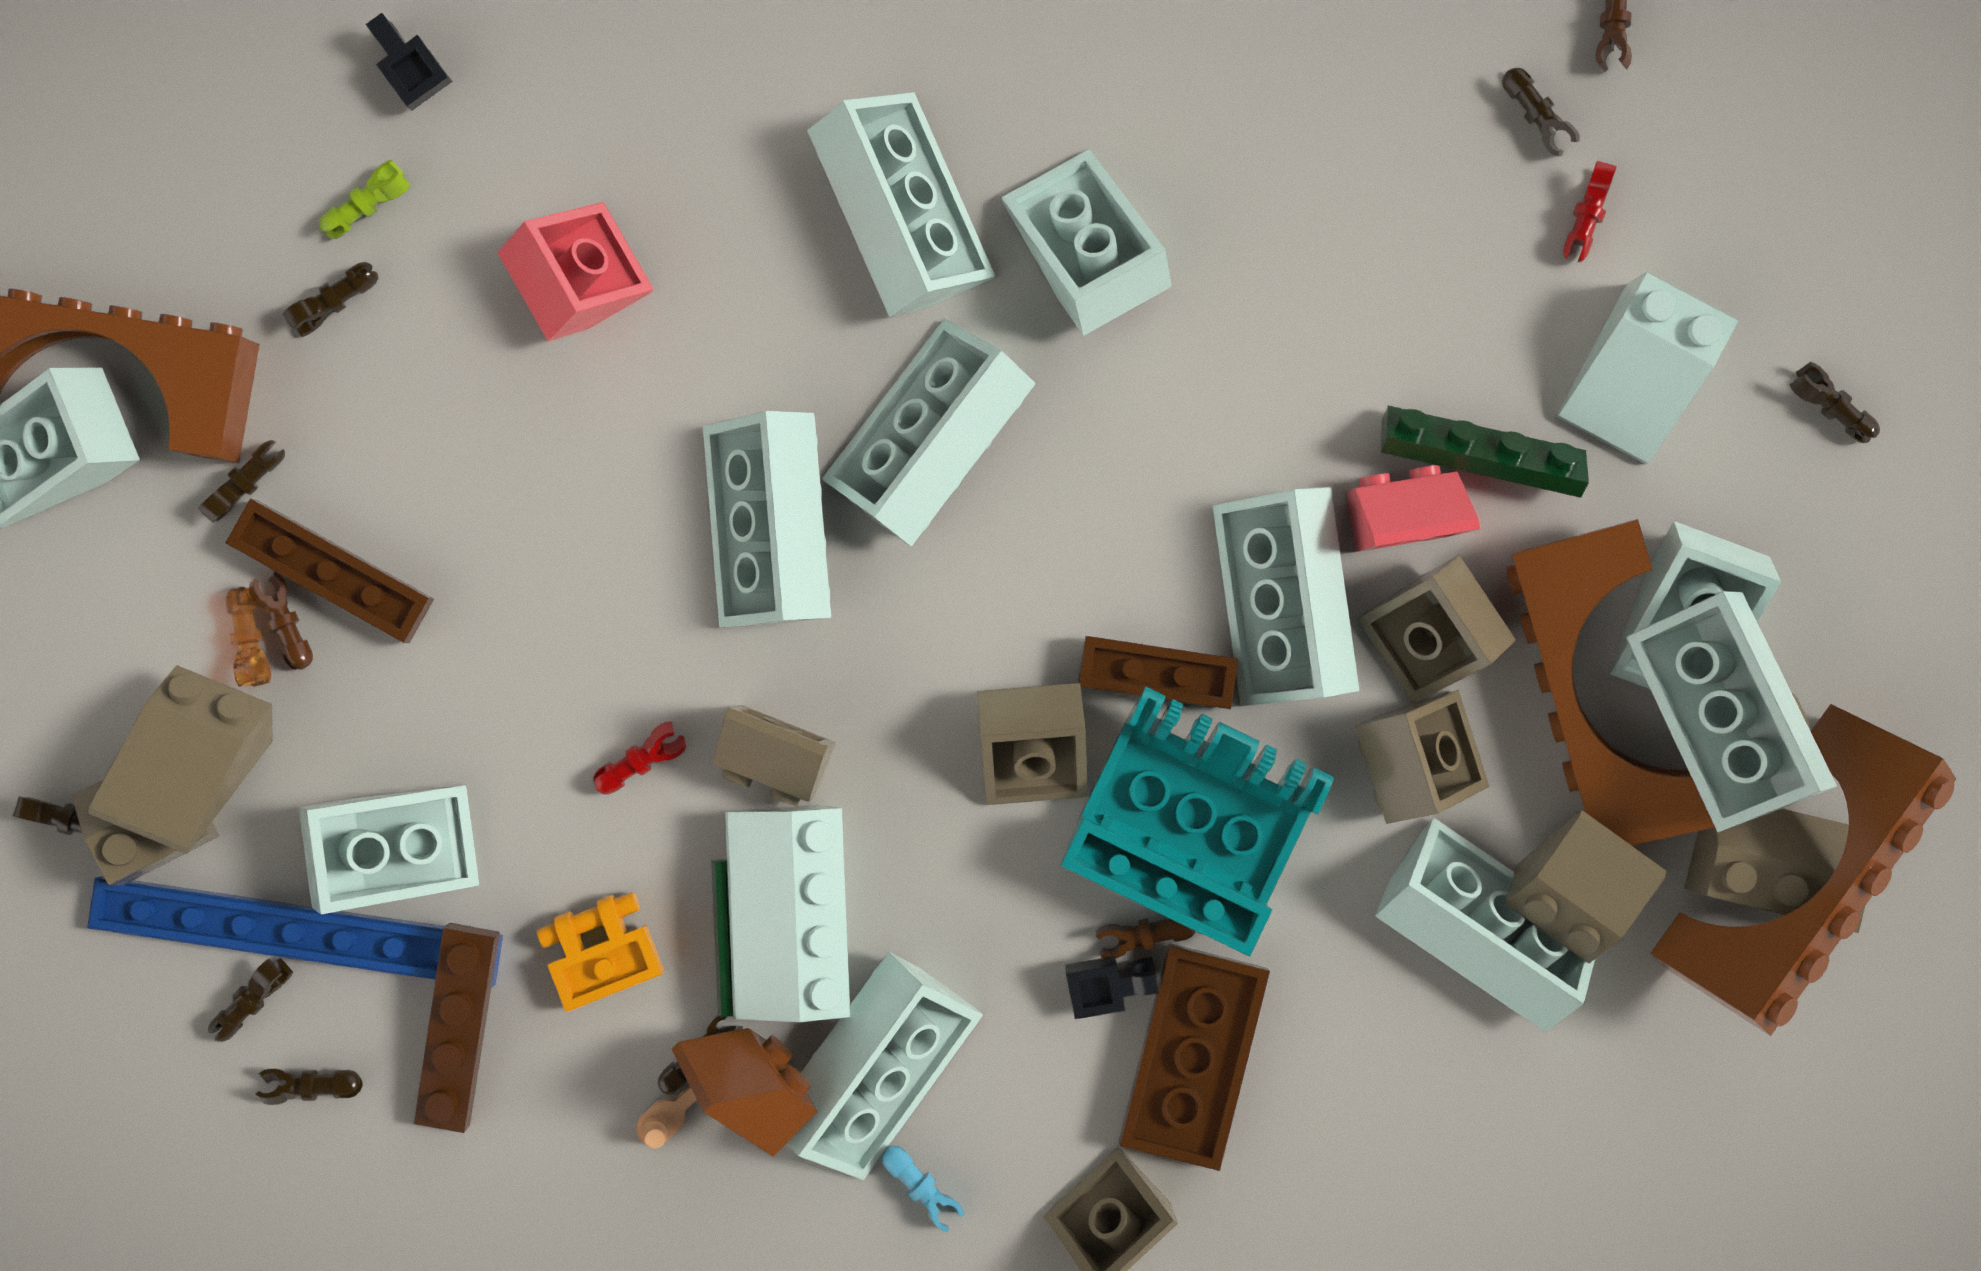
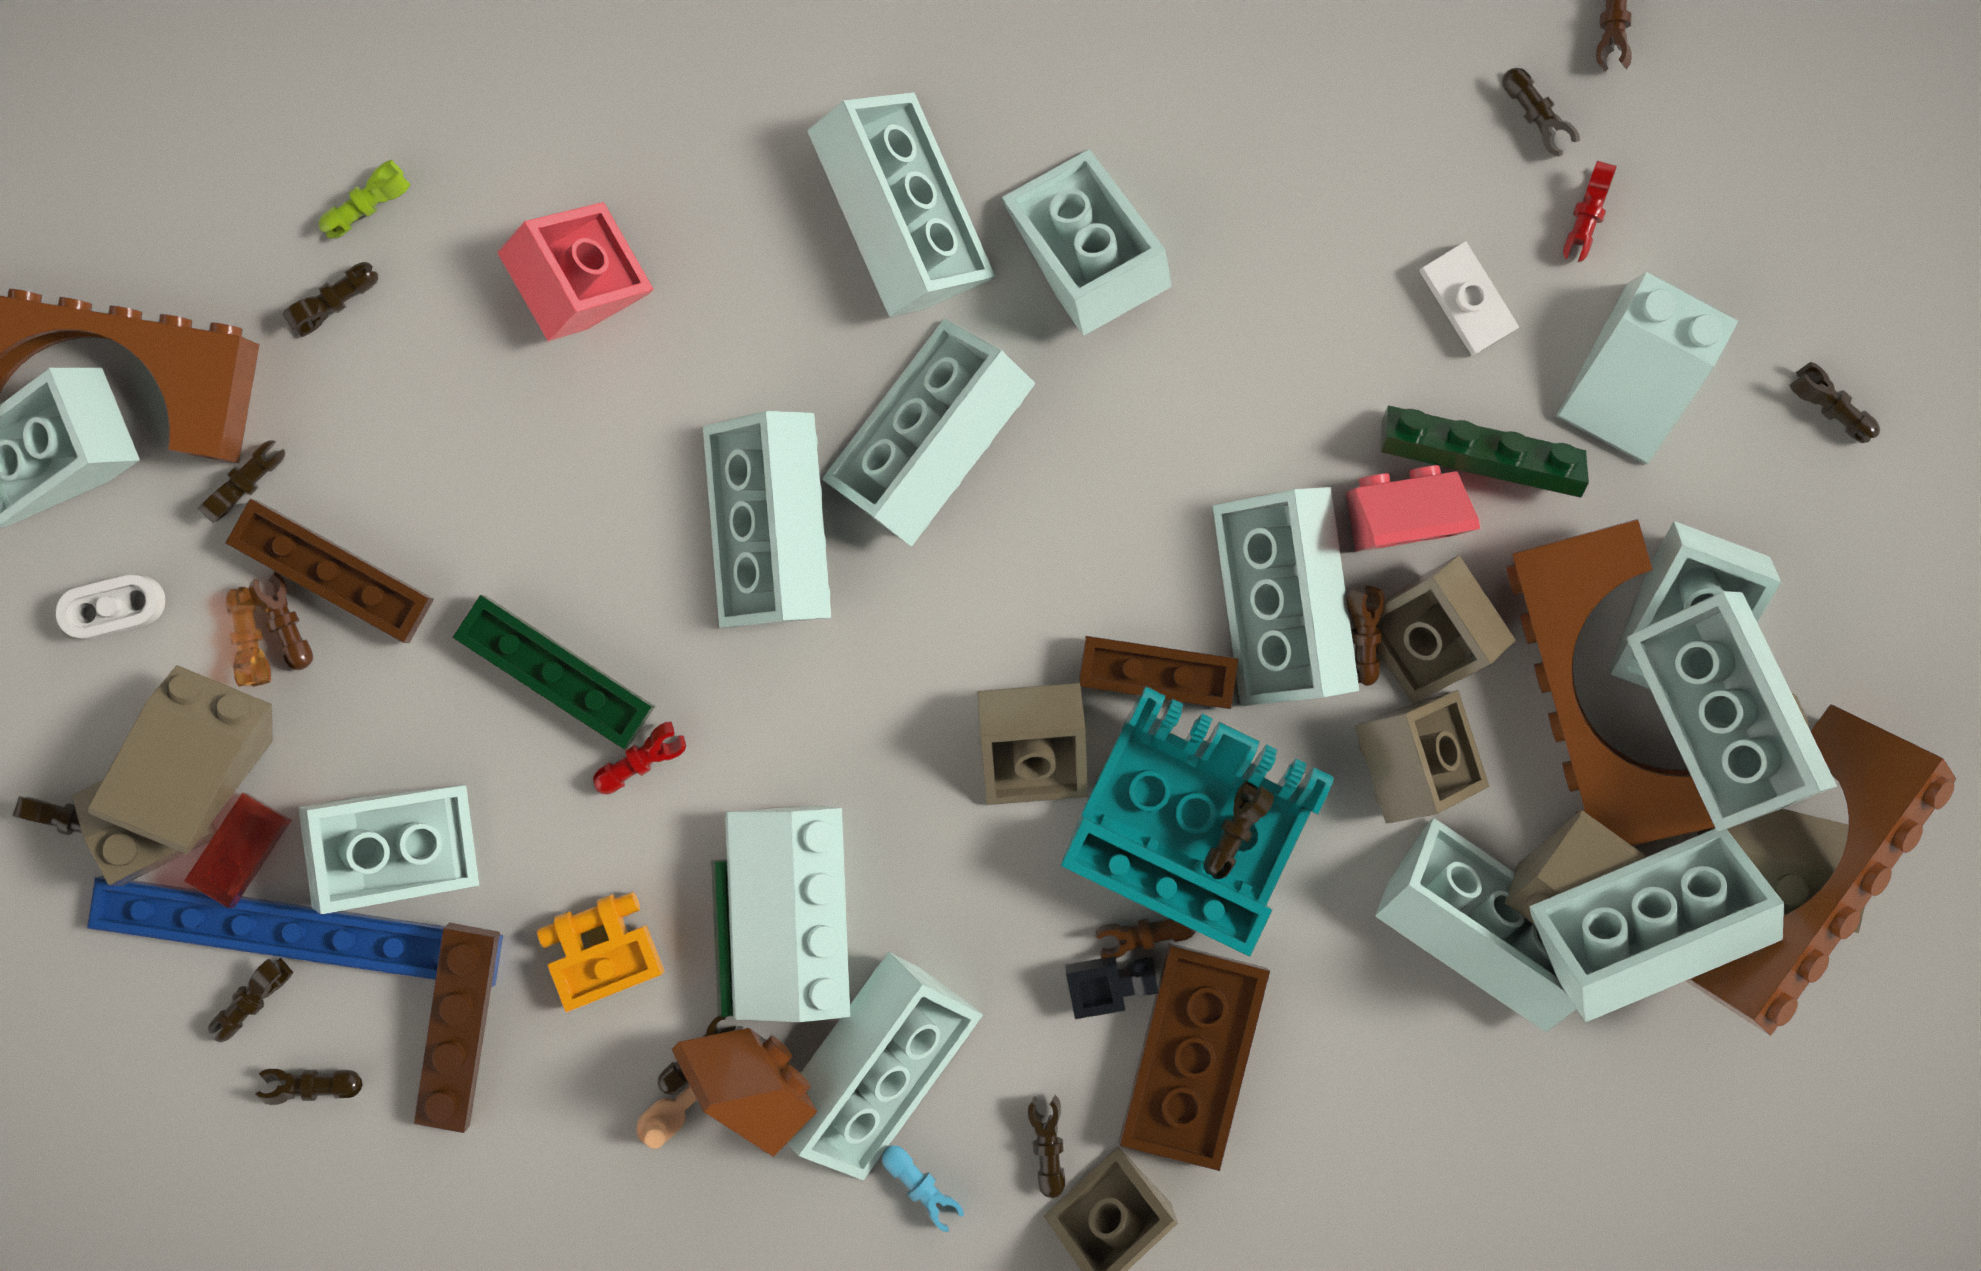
(113, 606): none -> white plate
(237, 850): none -> clear red plate
(409, 65): black plate -> none
(553, 671): none -> dark green plate
(771, 753): dark tan slope -> none
(1048, 1147): none -> dark brown piece
(1249, 807): none -> dark brown piece
(1366, 613): none -> reddish brown piece
(1469, 298): none -> white plate
(1658, 923): none -> light aqua slope

